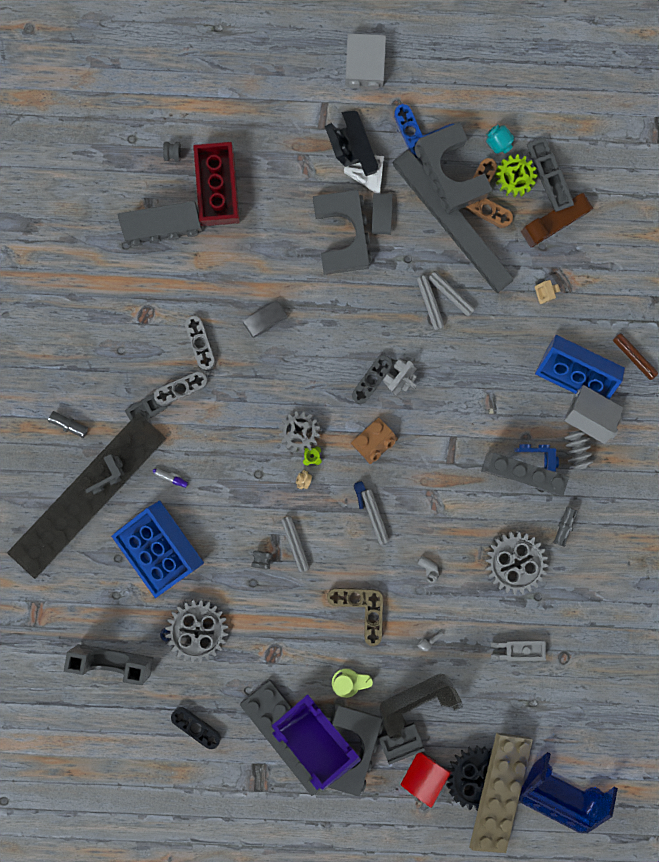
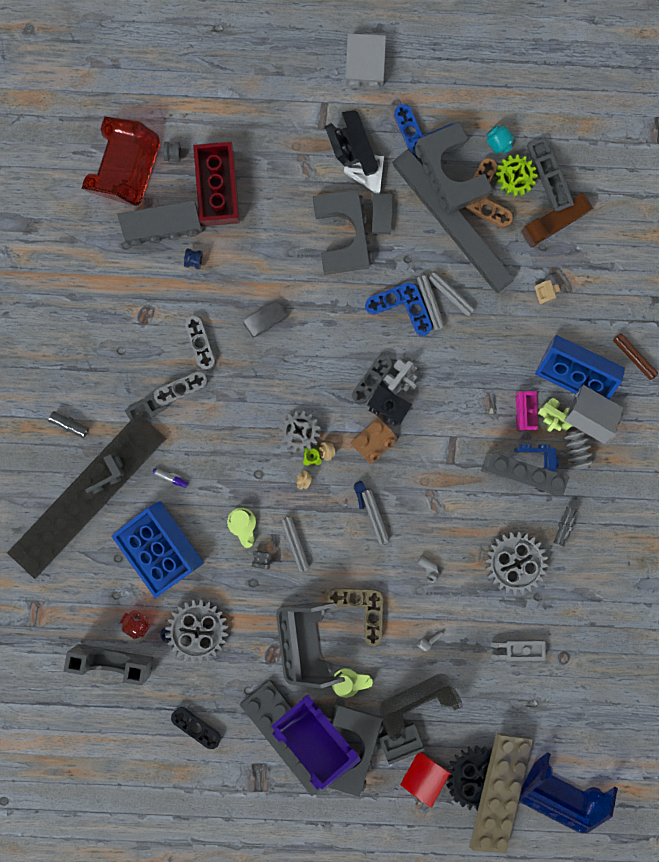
(125, 161): none -> clear red windscreen
(135, 624): none -> clear red head
(193, 258): none -> dark blue wheel
(242, 526): none -> yellowish green piece
(301, 647): none -> dark grey windscreen
(326, 451): none -> tan plate
(388, 405): none -> black brick
(402, 299): none -> blue beam
(526, 411): none -> dark pink hinge
(554, 417): none -> yellowish green hips

